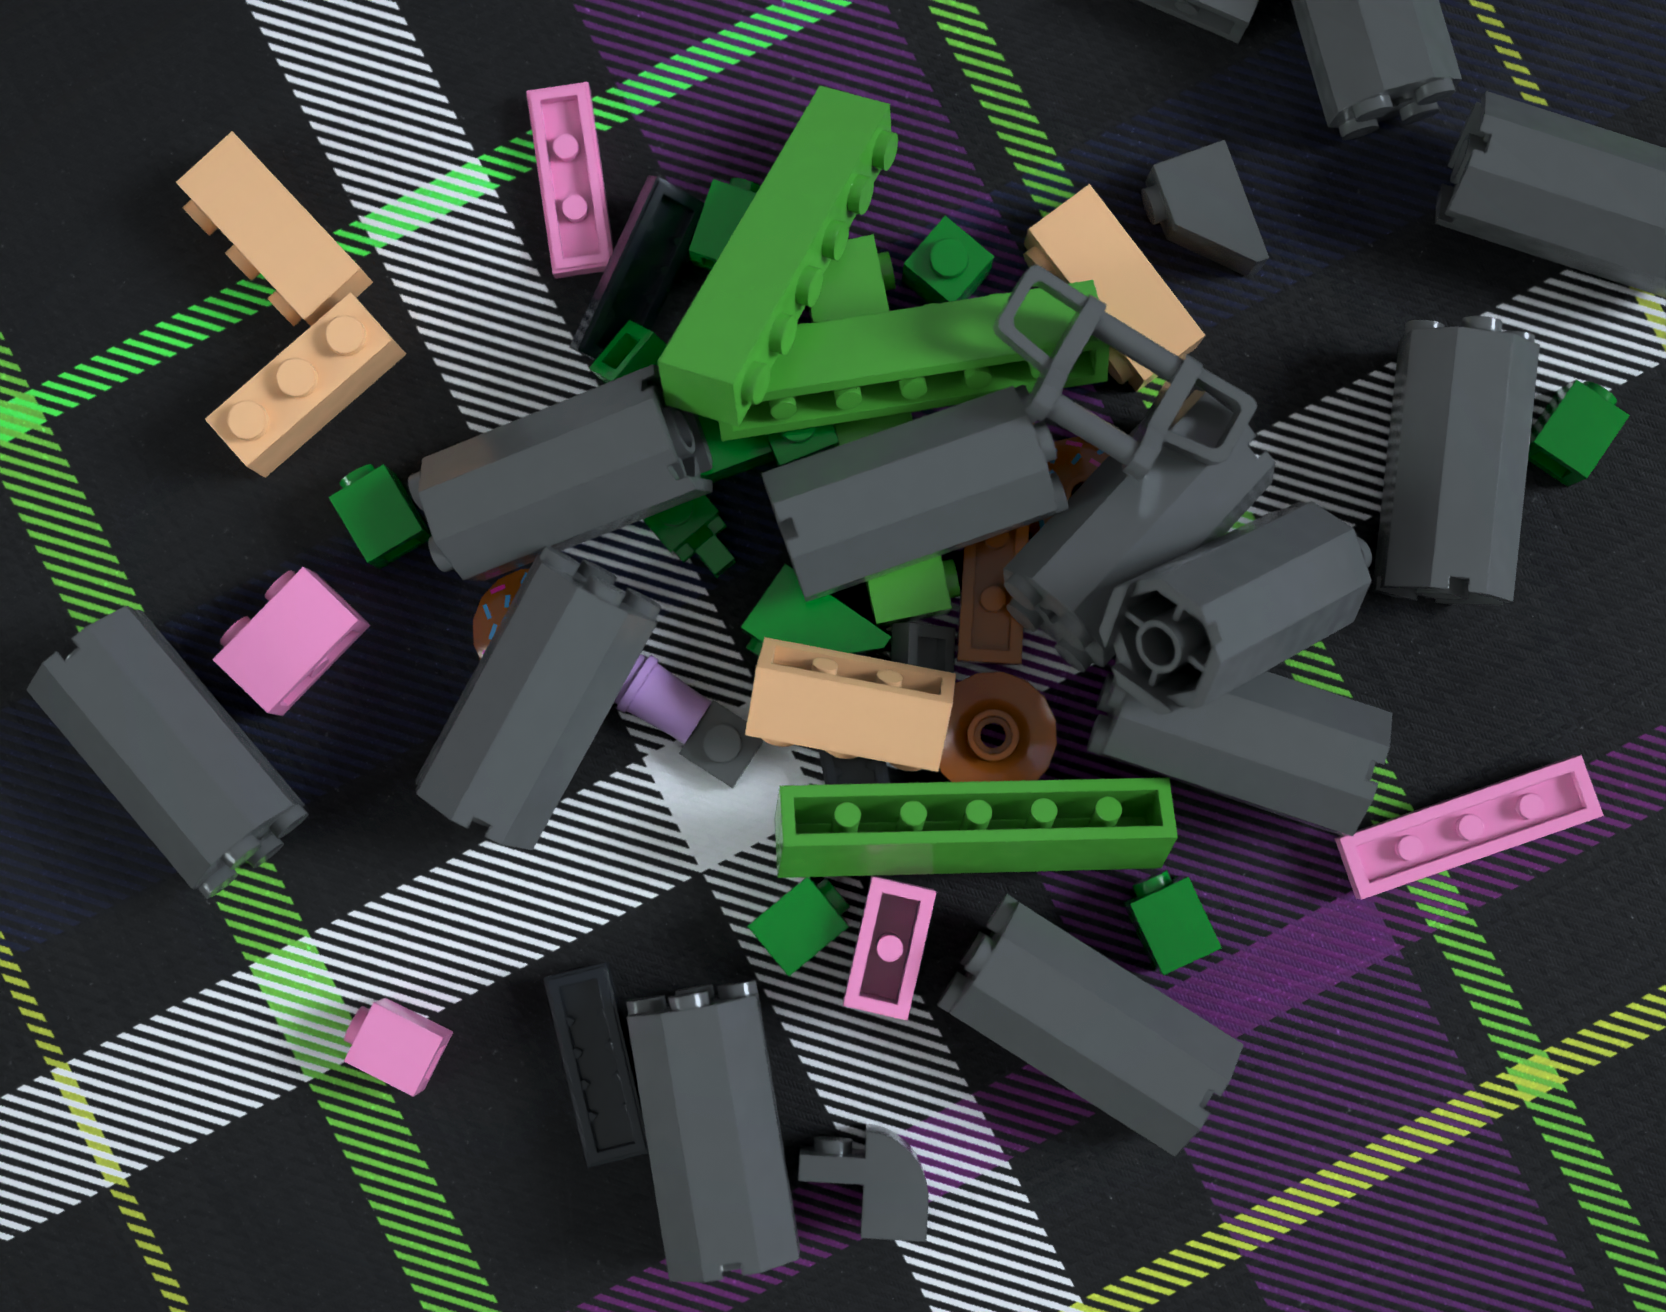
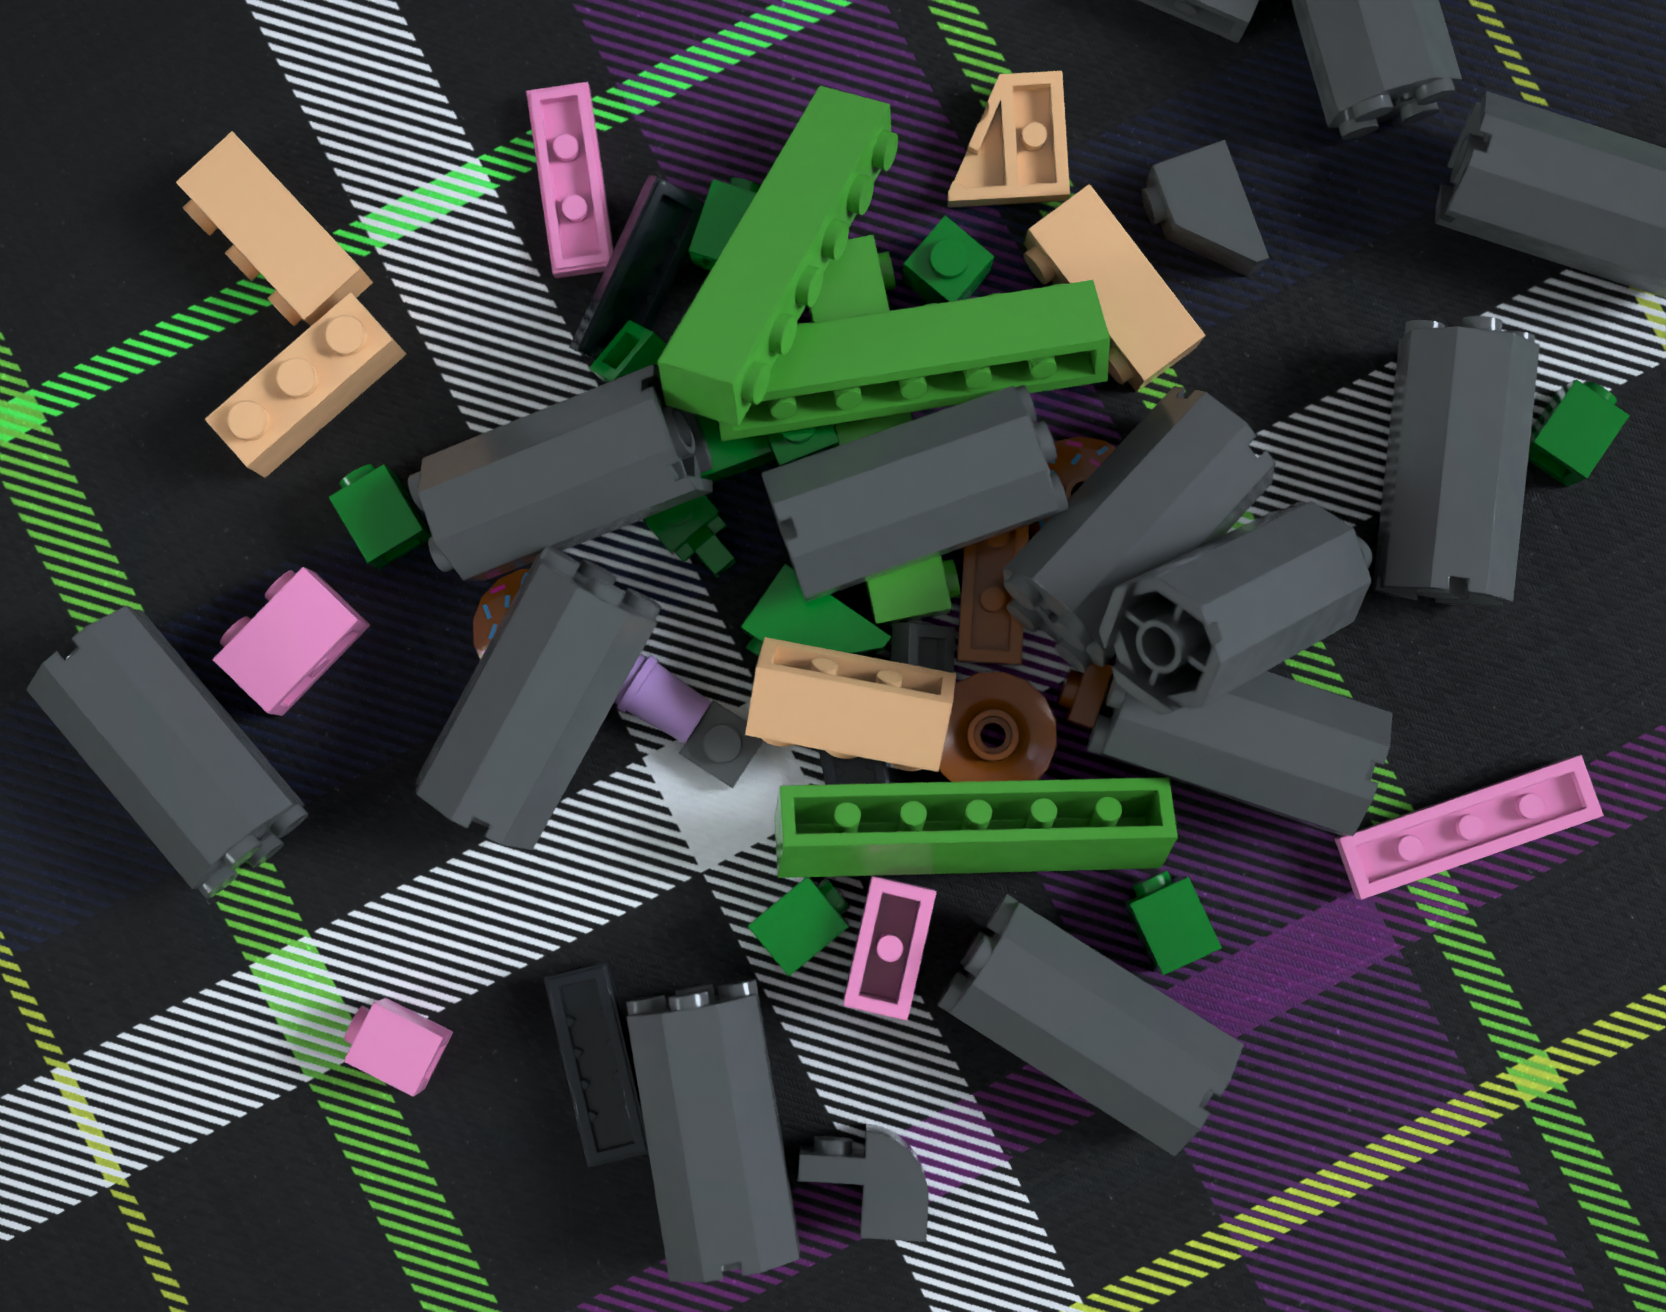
(1017, 145): none -> light nougat wing
(1084, 694): none -> reddish brown plate
(1180, 376): dark grey bar -> none

